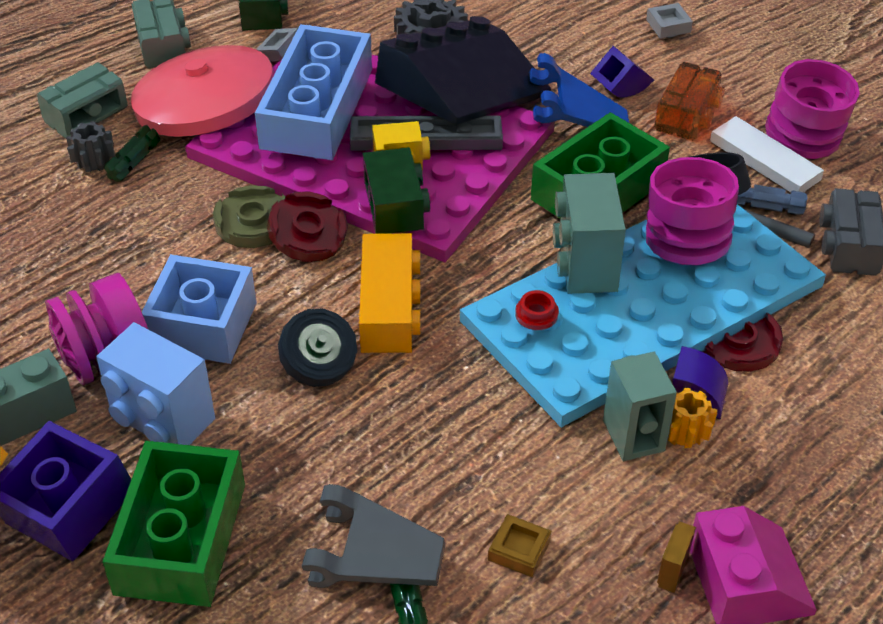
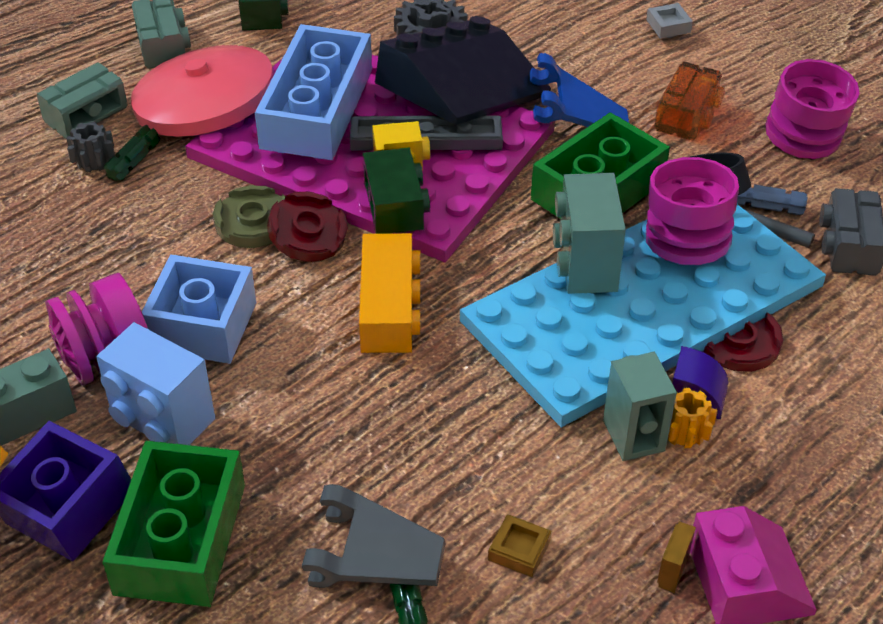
(277, 43): light grey plate -> none
(317, 347): black wheel -> none
(537, 310): red plate -> none
(621, 74): dark purple brick -> none
(767, 155): white tile -> none

